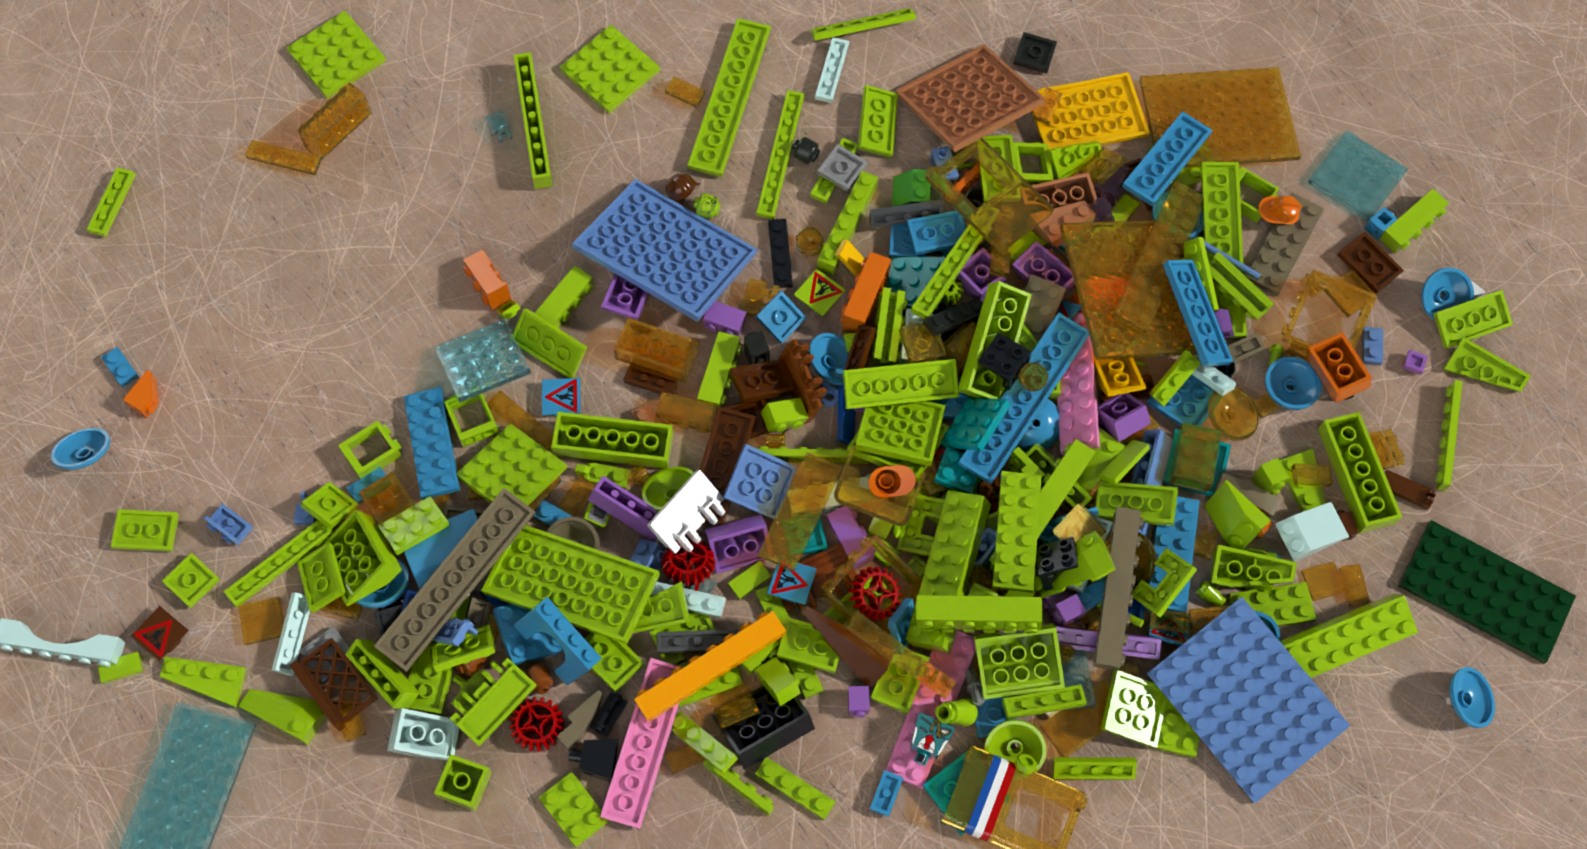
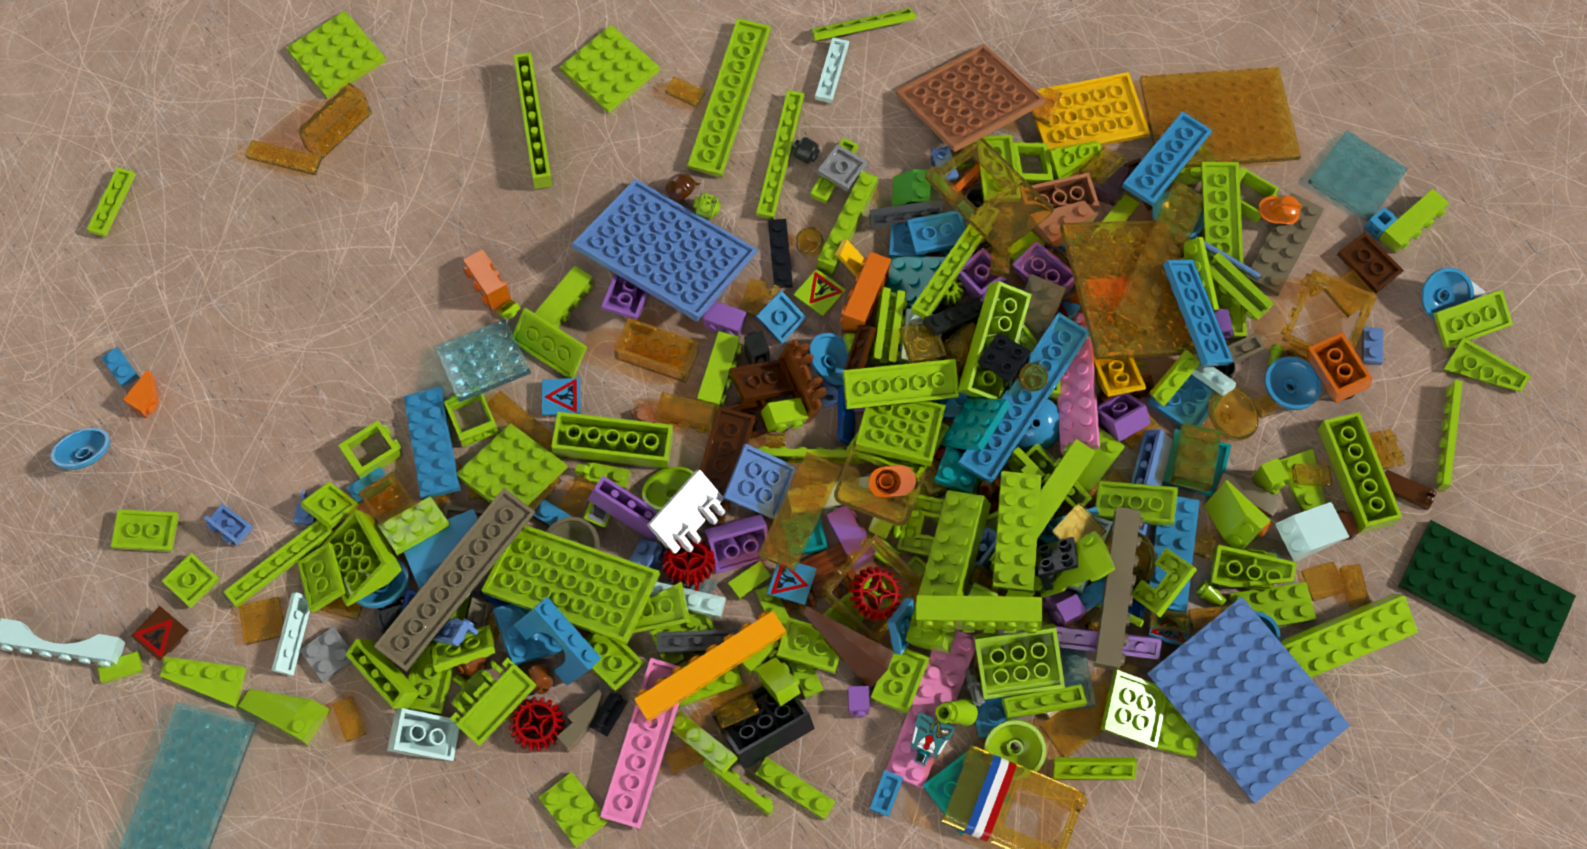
(320, 696): reddish brown fence -> none
(463, 782): lime brick -> none
(499, 125): clear light blue plate -> none
(596, 758): black torso -> none
(639, 475): clear yellow plate -> none
(650, 380): reddish brown hinge -> none
(878, 121): lime tile -> none
(899, 654): clear yellow arch -> none
(1025, 764): lime tile -> none
(1035, 52): pearl dark grey plate -> none
(1066, 653): clear yellow hinge -> none
(1103, 210): hinge -> none
(1124, 461): lime tile -> none
(1415, 362): medium lavender plate -> none
(1472, 697): dark azure dish -> none

